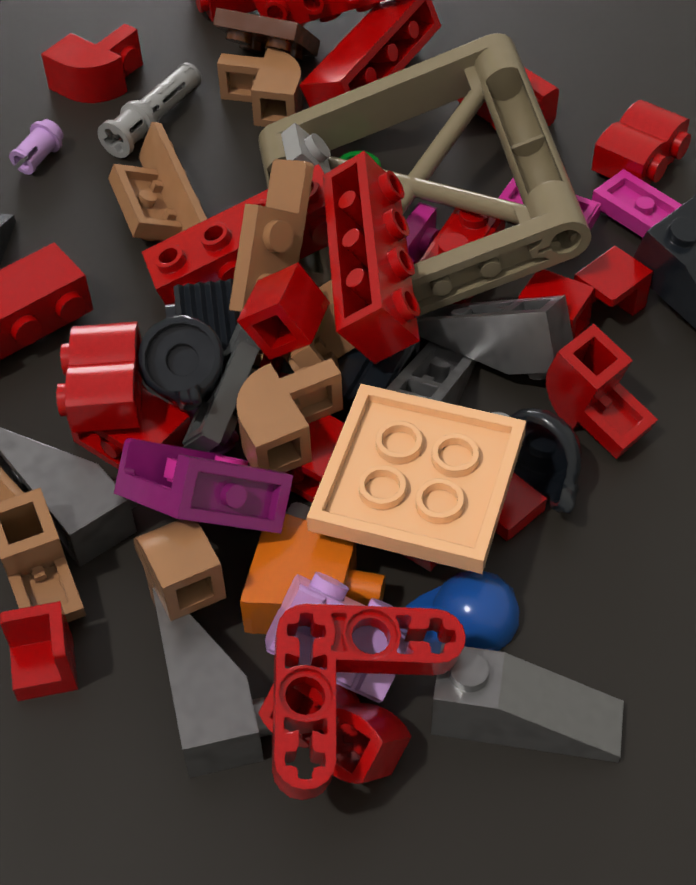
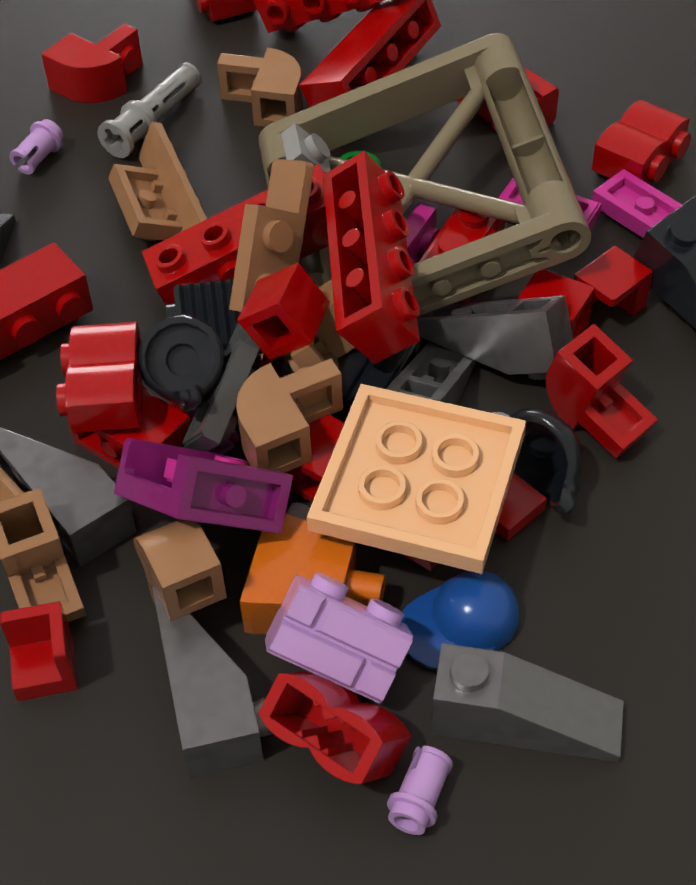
(258, 32): reddish brown plate -> none
(335, 653): red beam -> none
(415, 802): none -> lavender pin

